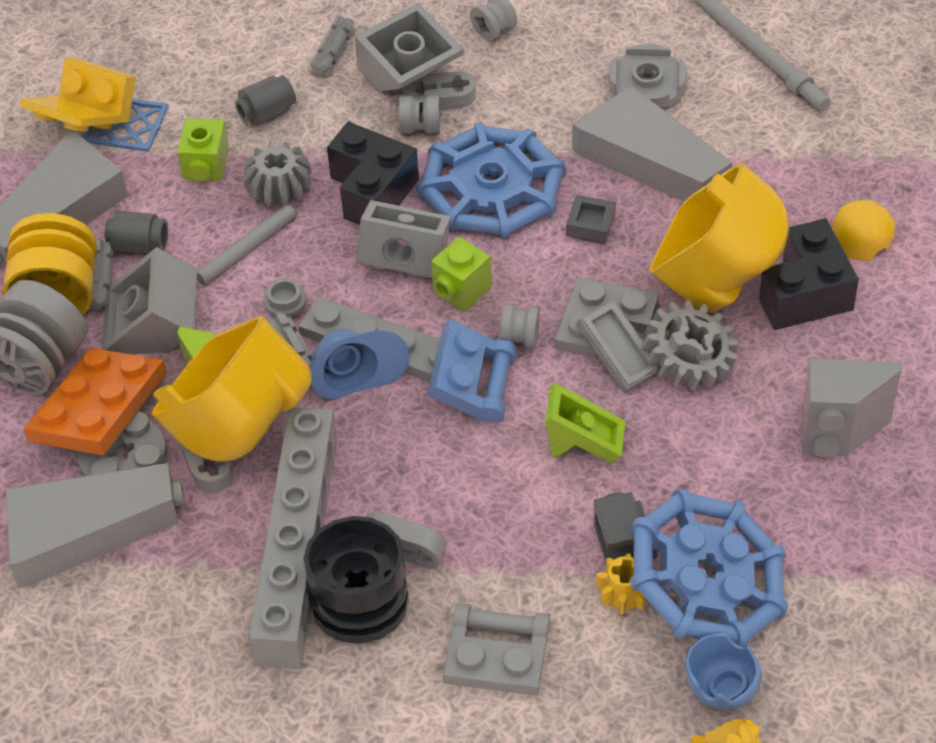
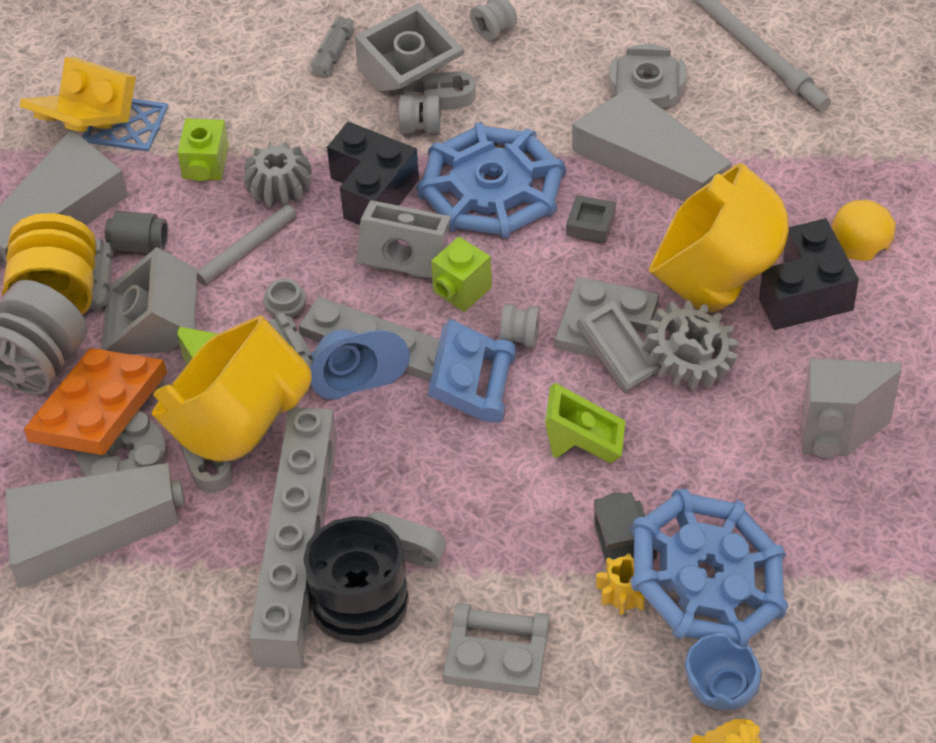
(265, 99): dark grey brick -> none

